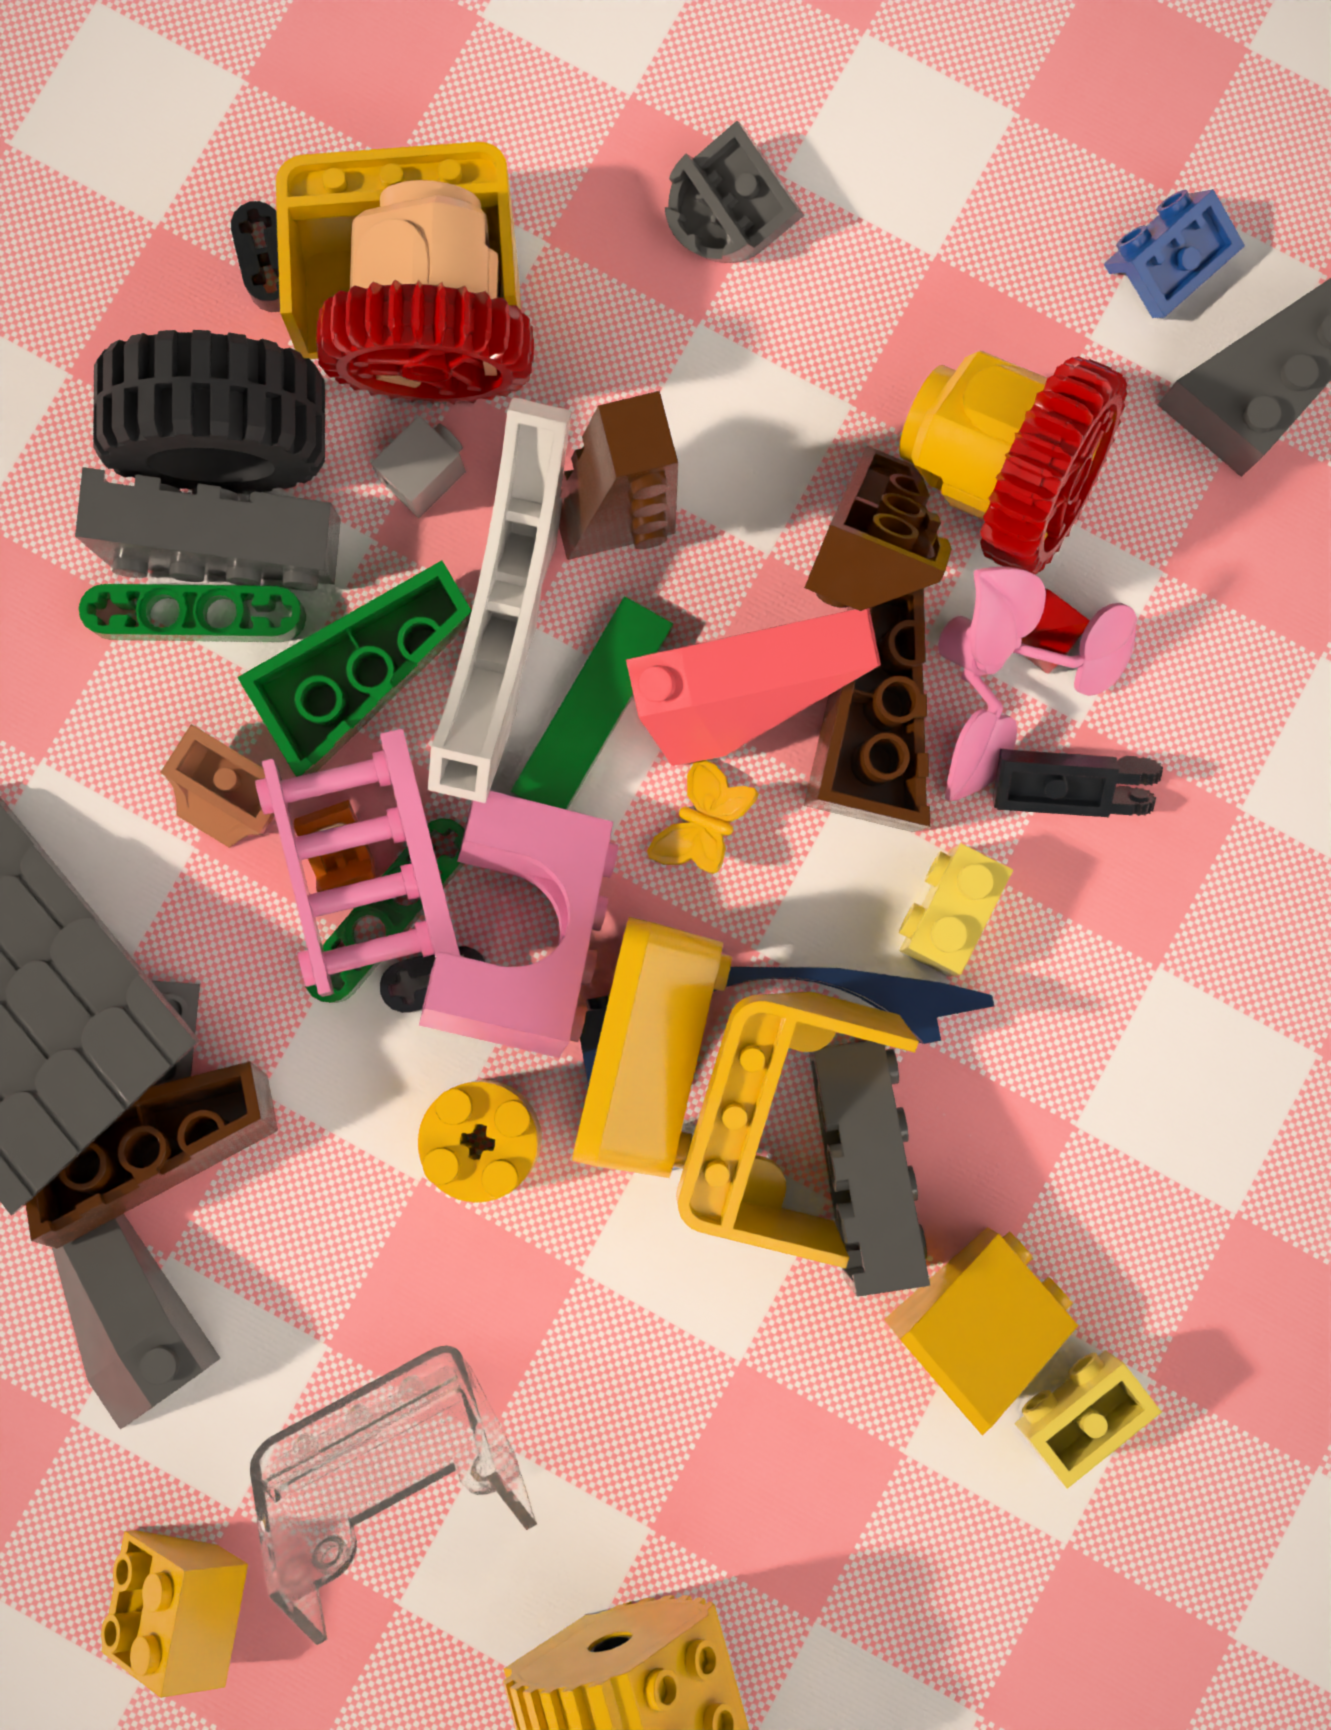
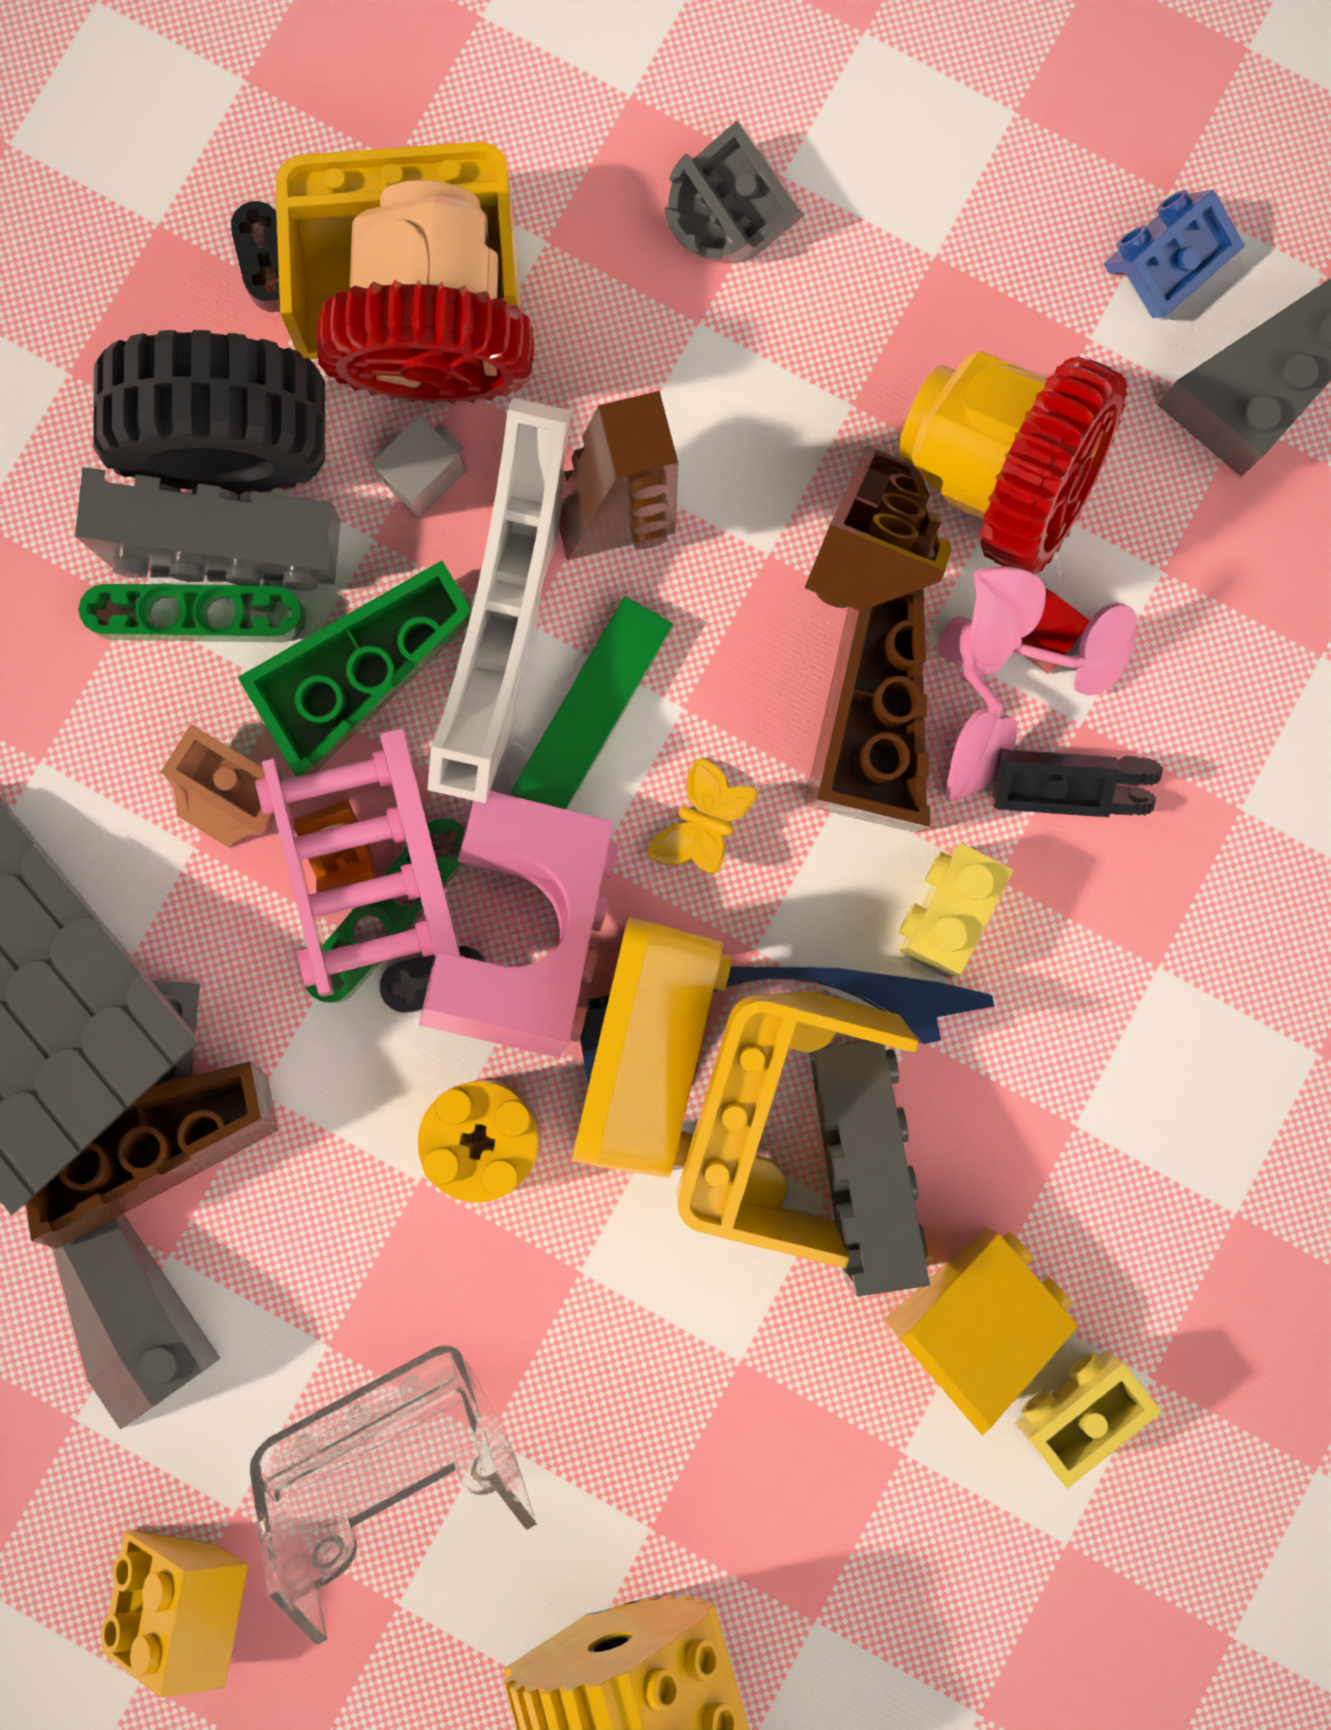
(734, 688): coral wedge -> none

